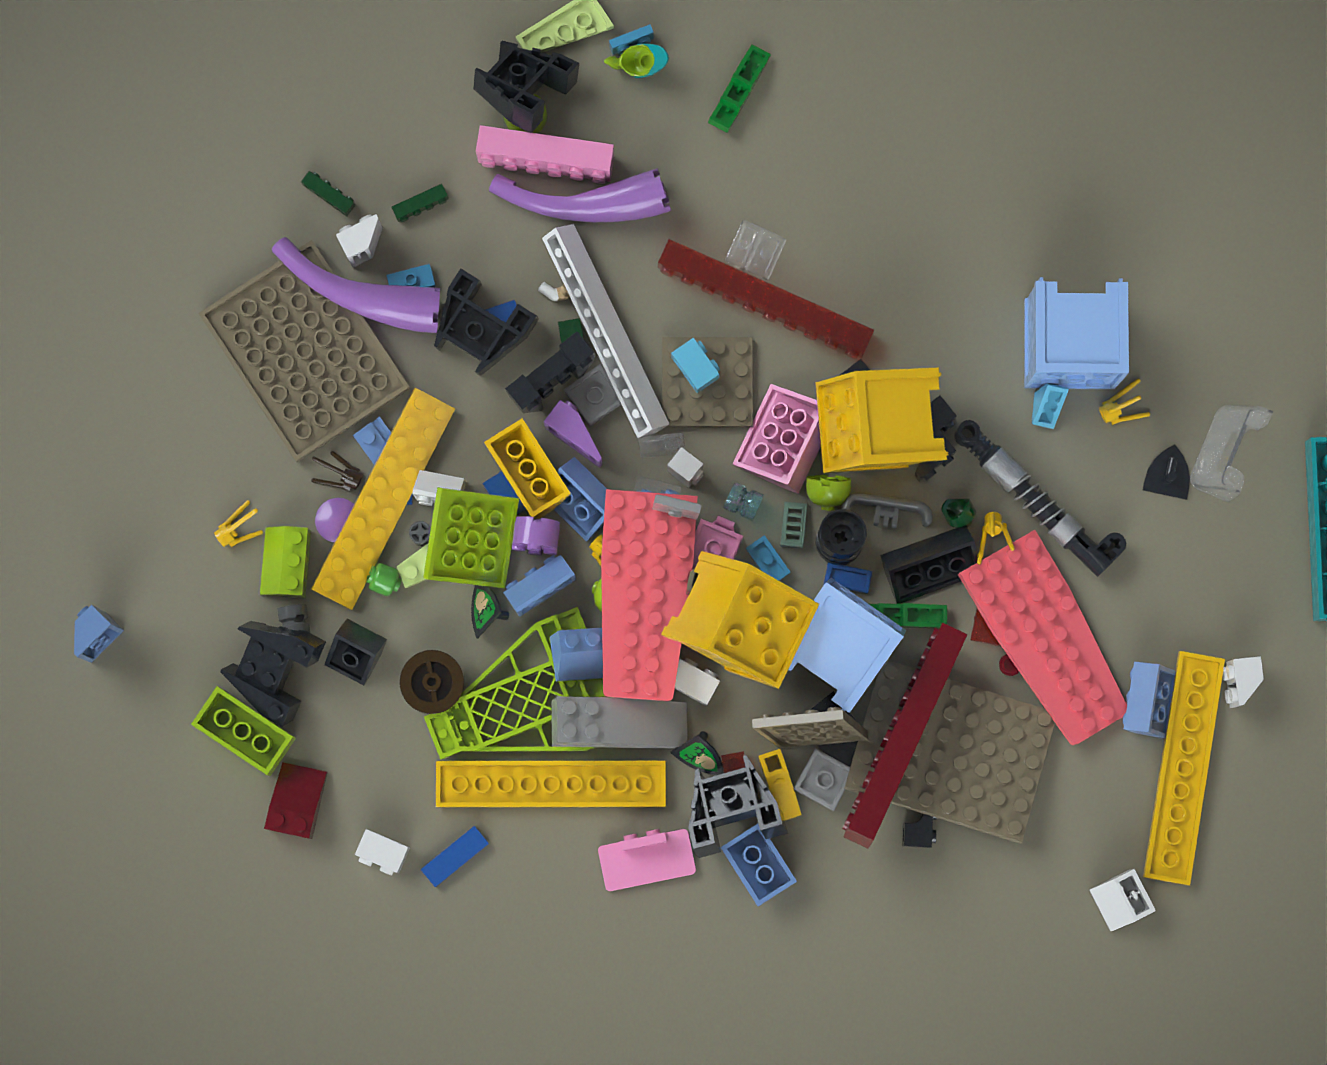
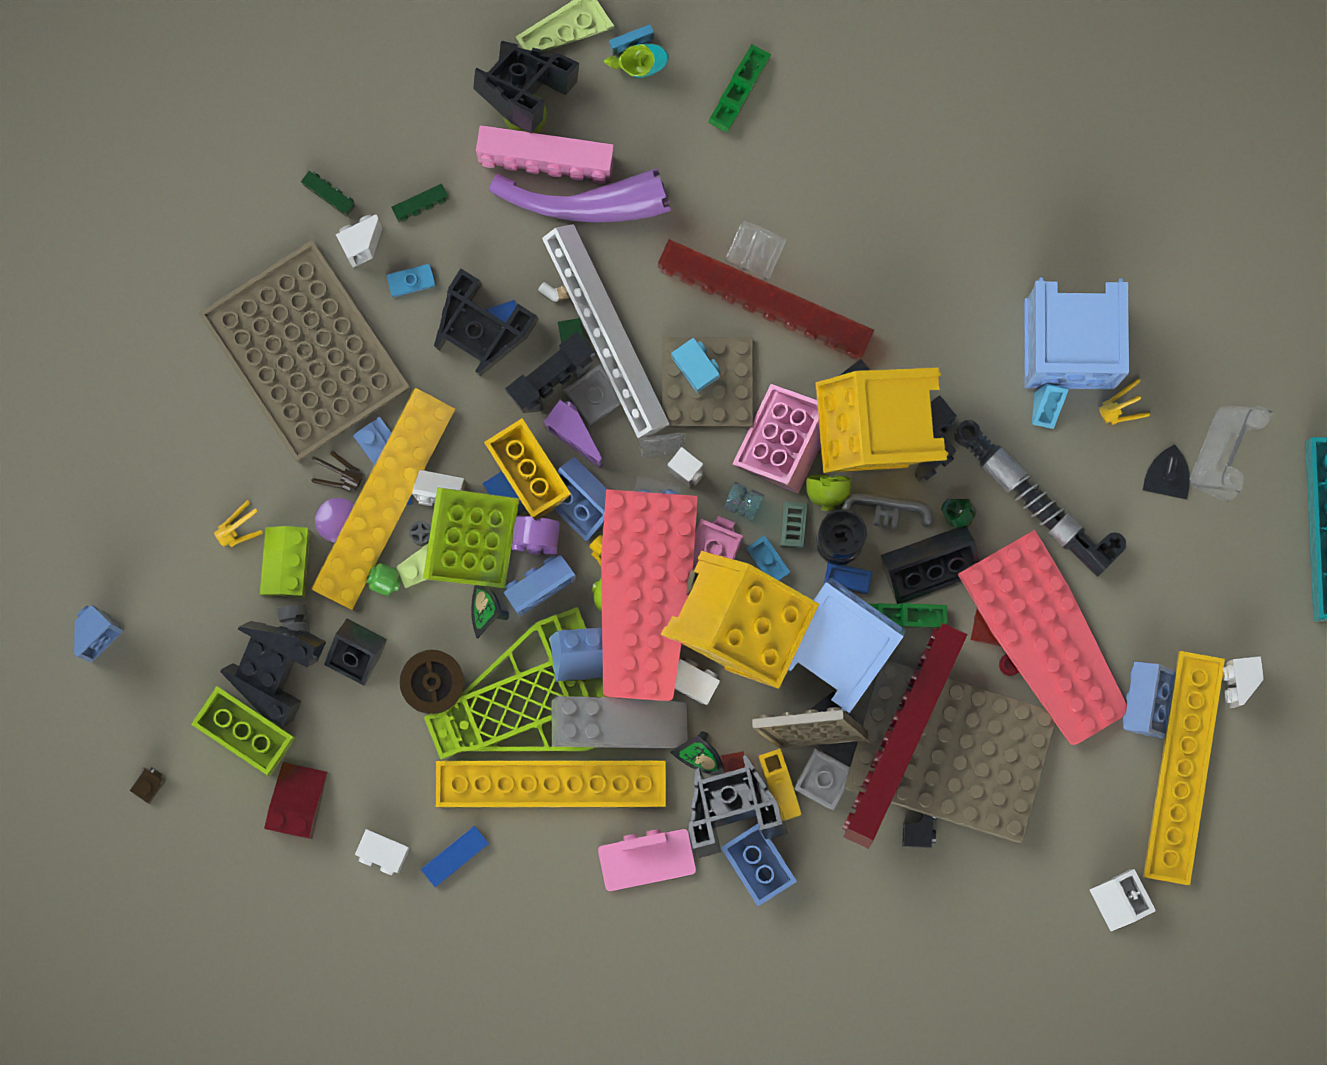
(148, 784): none -> dark brown bracket
(393, 305): medium lavender brick -> none
(676, 507): light grey plate -> none
(993, 526): yellow plant -> none

